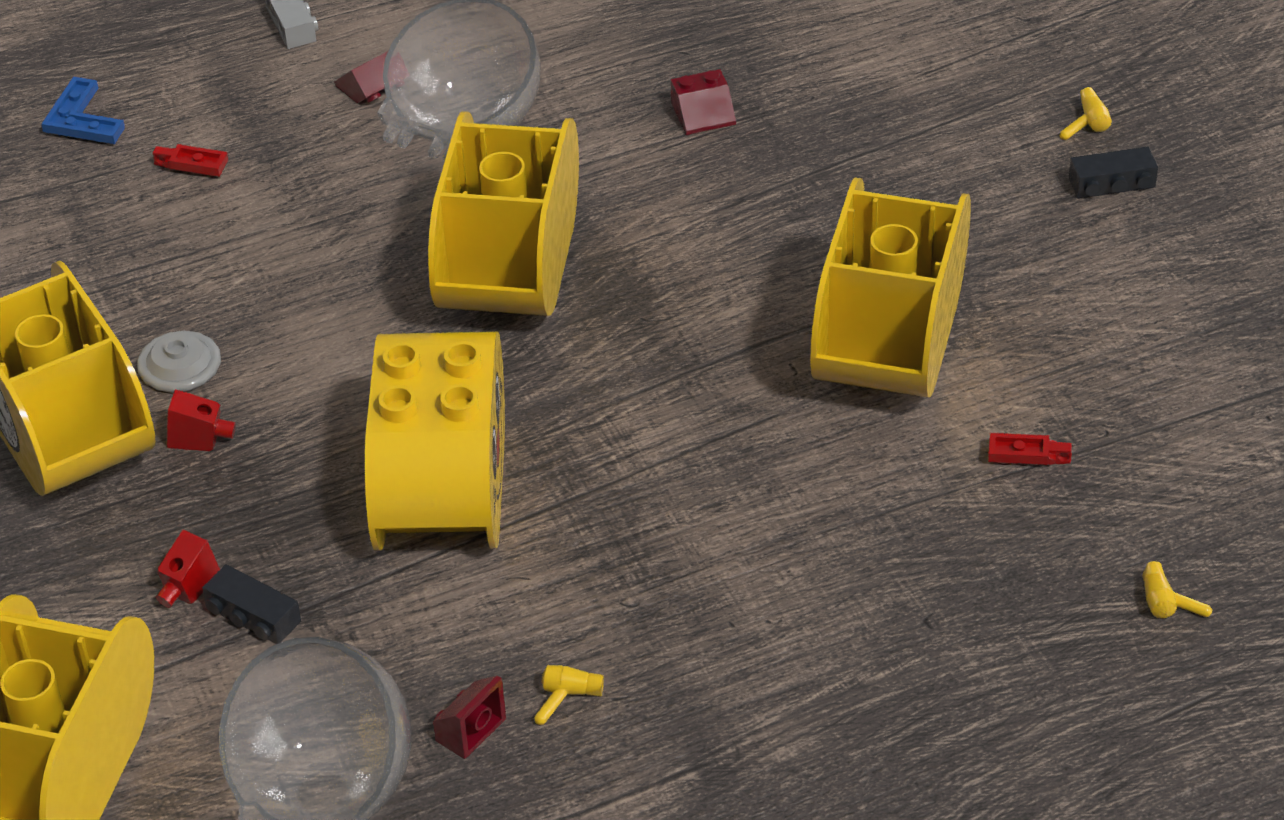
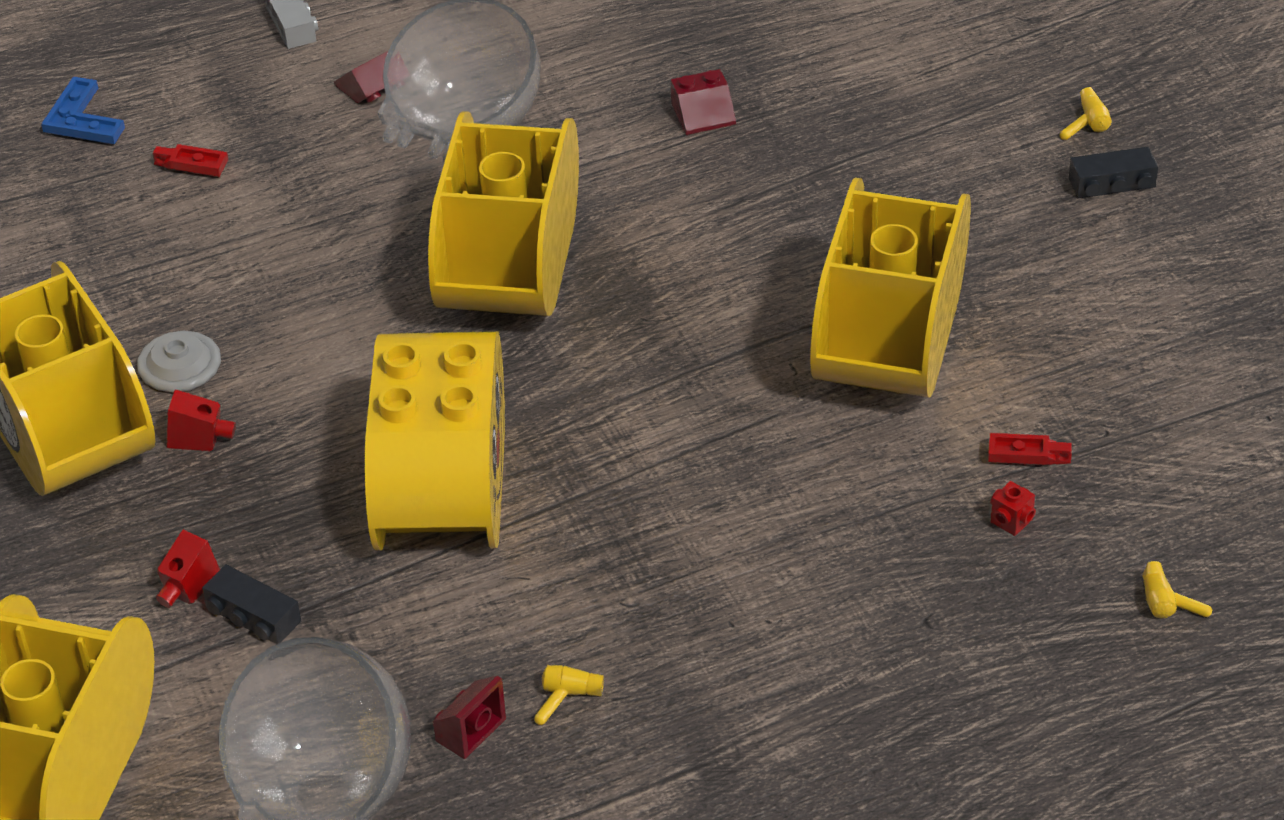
(1012, 508): none -> red brick

